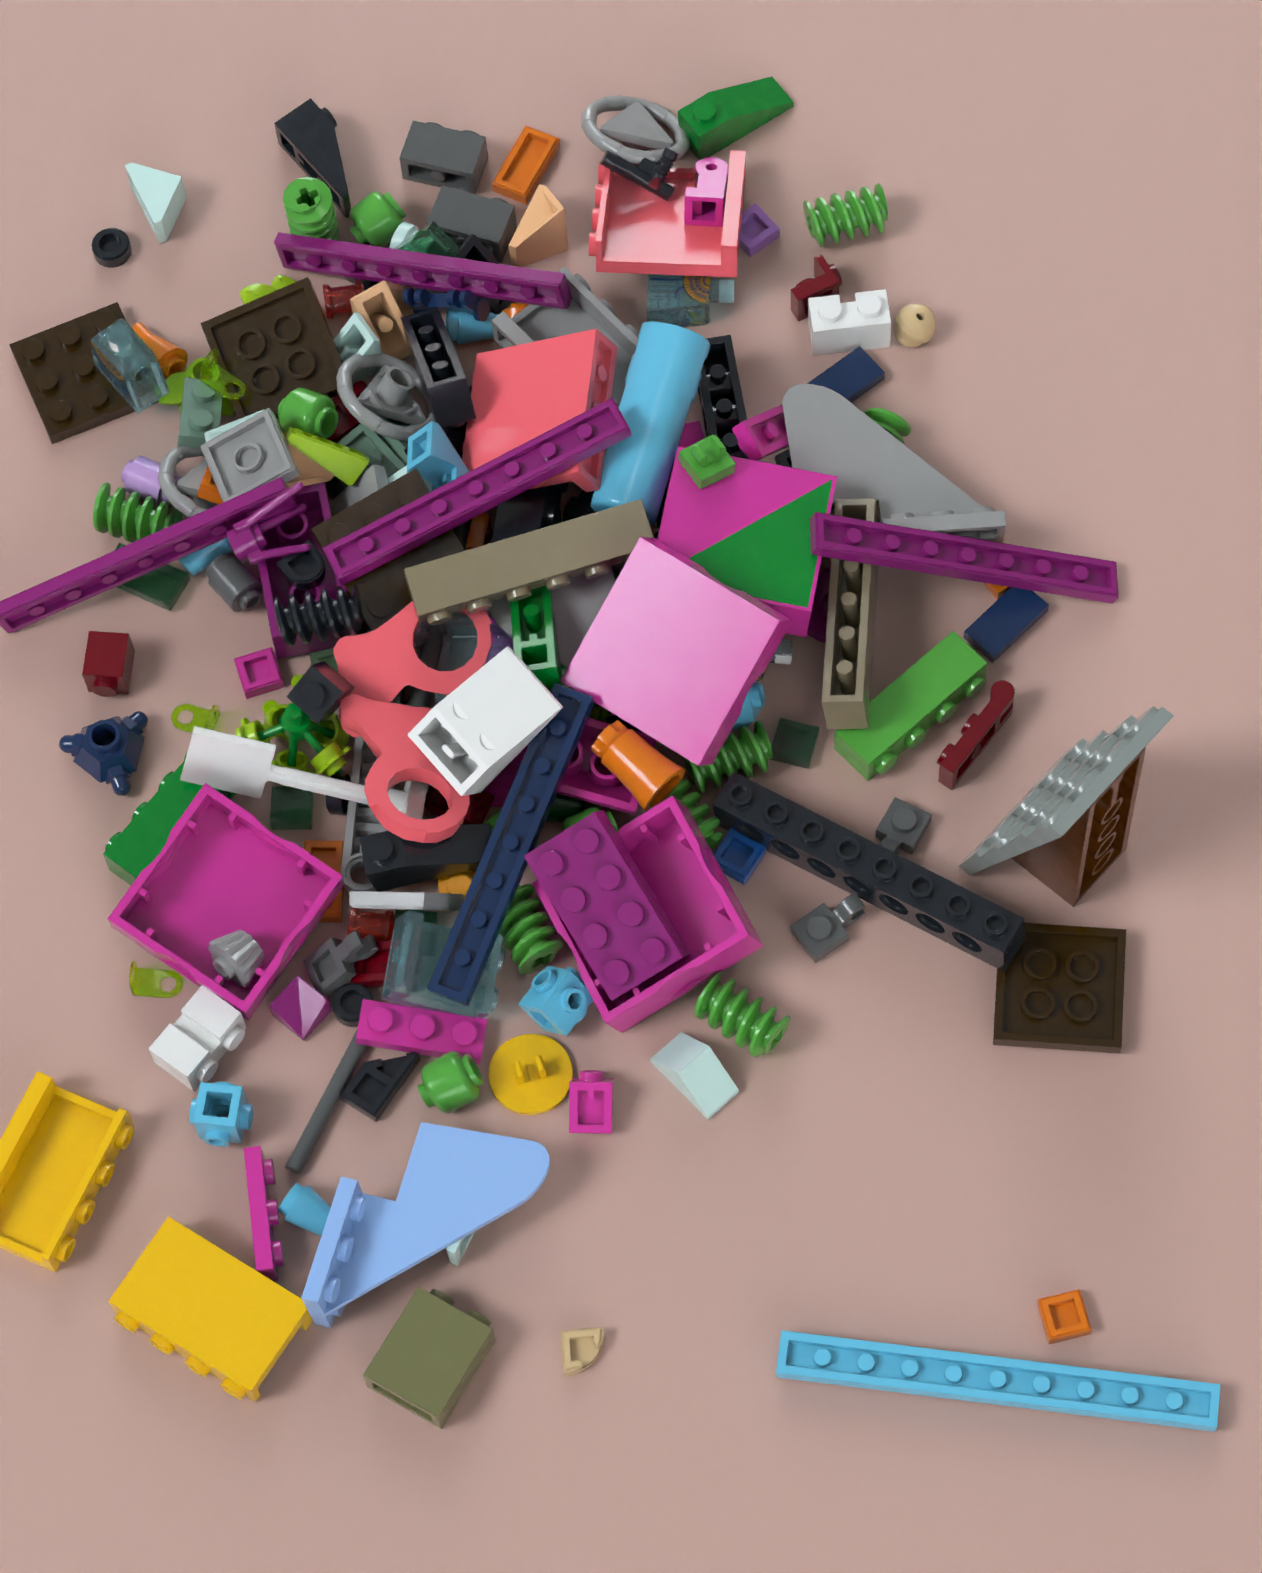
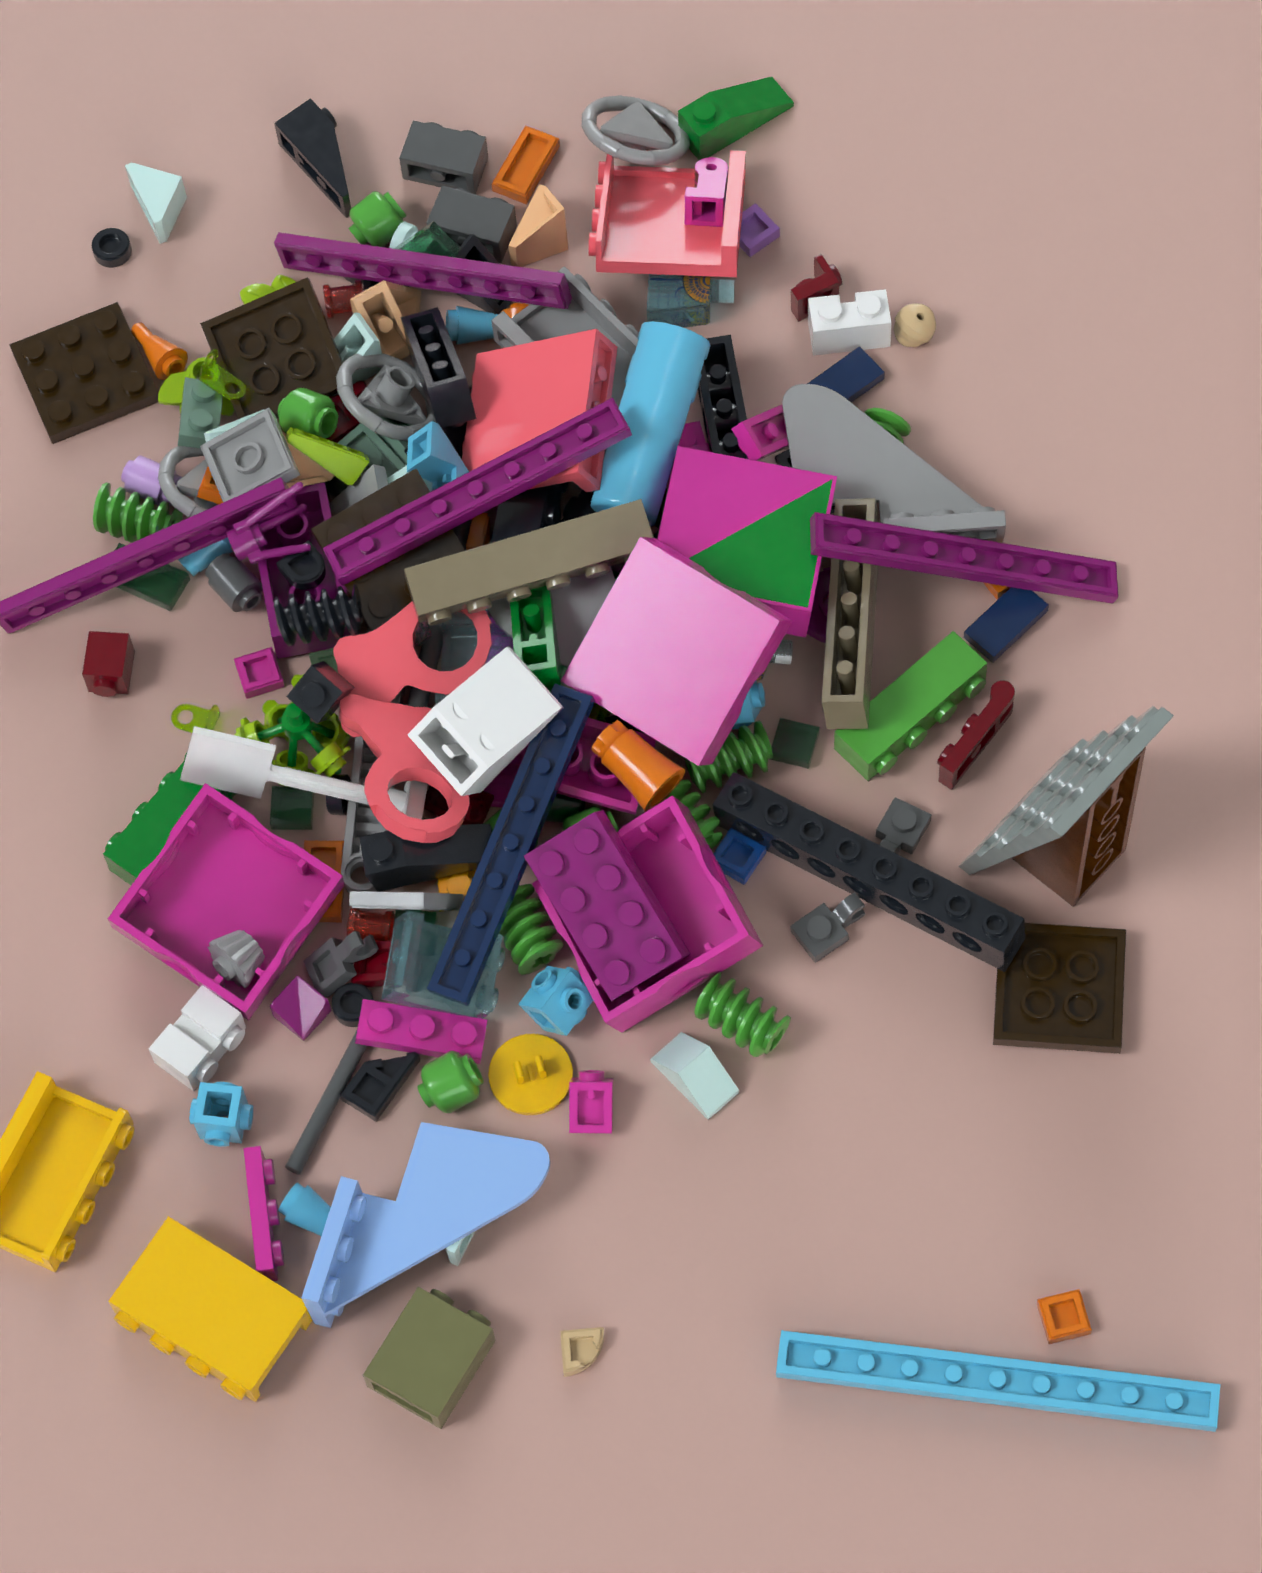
(109, 749): dark blue rock -> none
(120, 356): clear light blue torso -> none
(147, 982): clear neon green piece -> none
(310, 209): bright green piece -> none
(453, 300): dark blue piece -> none
(645, 171): black hose -> none
(707, 461): bright green tile -> none
(846, 215): bright green piece -> none

